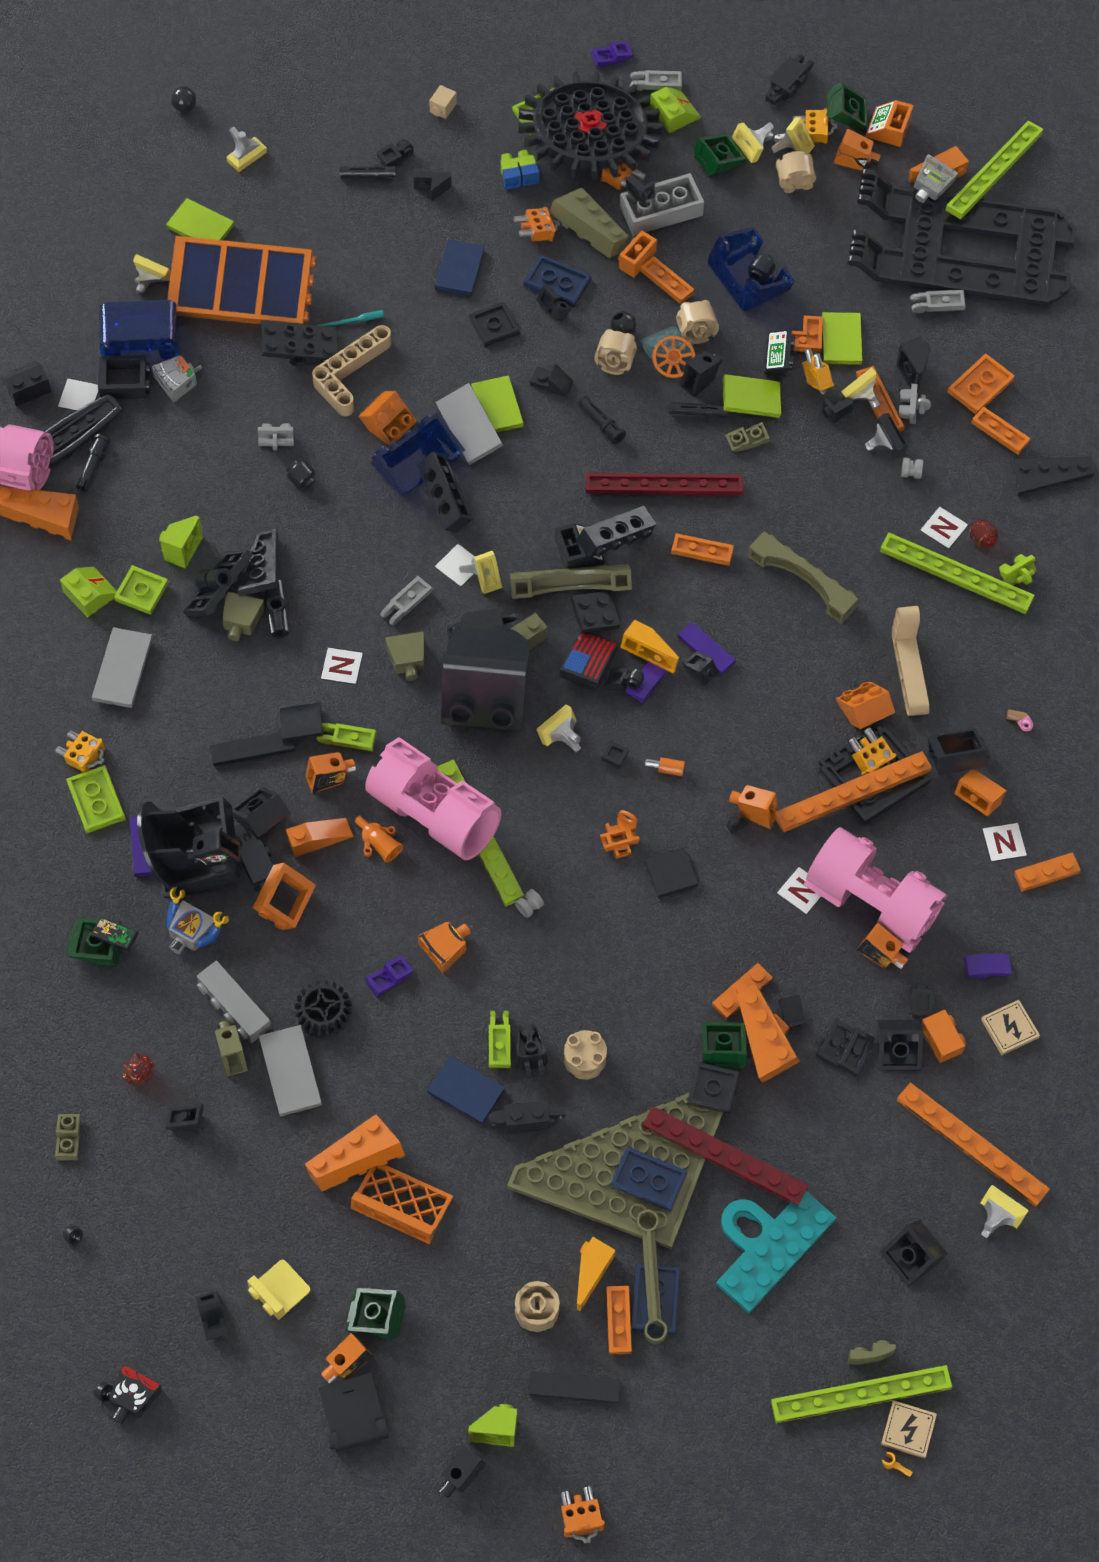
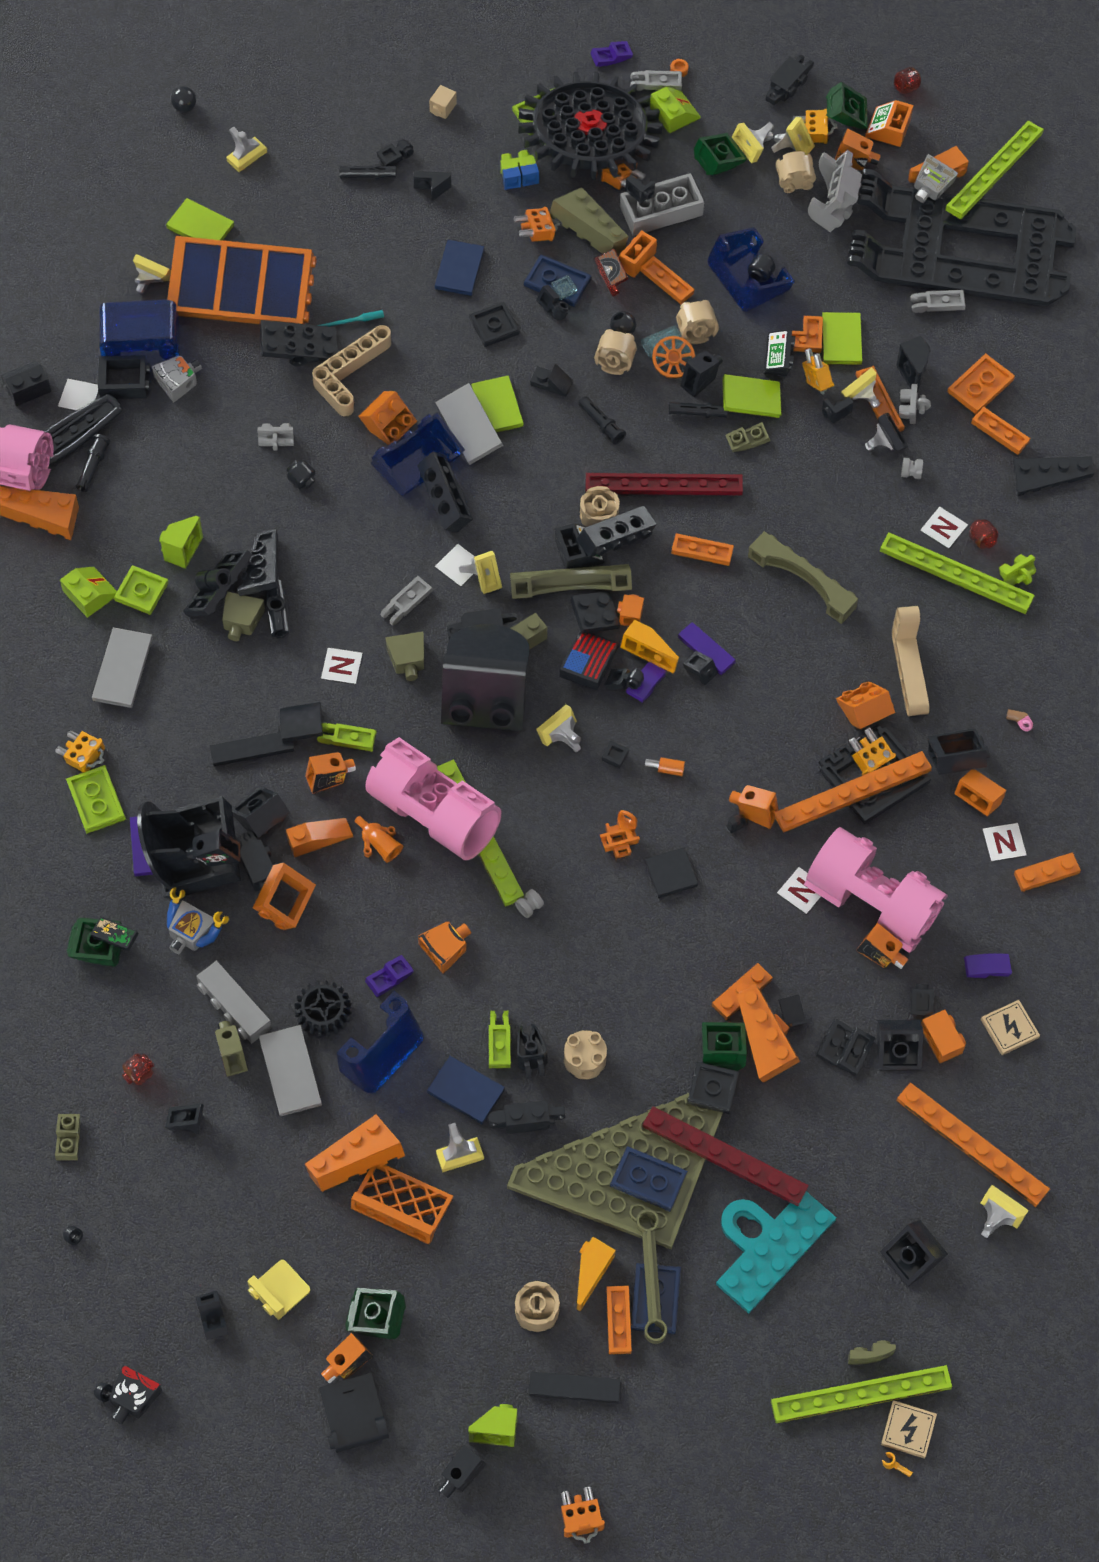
(378, 1063): none -> clear blue windscreen
(459, 1152): none -> piece
(564, 287): none -> clear light blue tile
(598, 505): none -> tan brick
(611, 270): none -> panel
(630, 609): none -> orange brick
(679, 65): none -> orange tile
(842, 187): none -> light grey piece
(907, 80): none -> clear red head

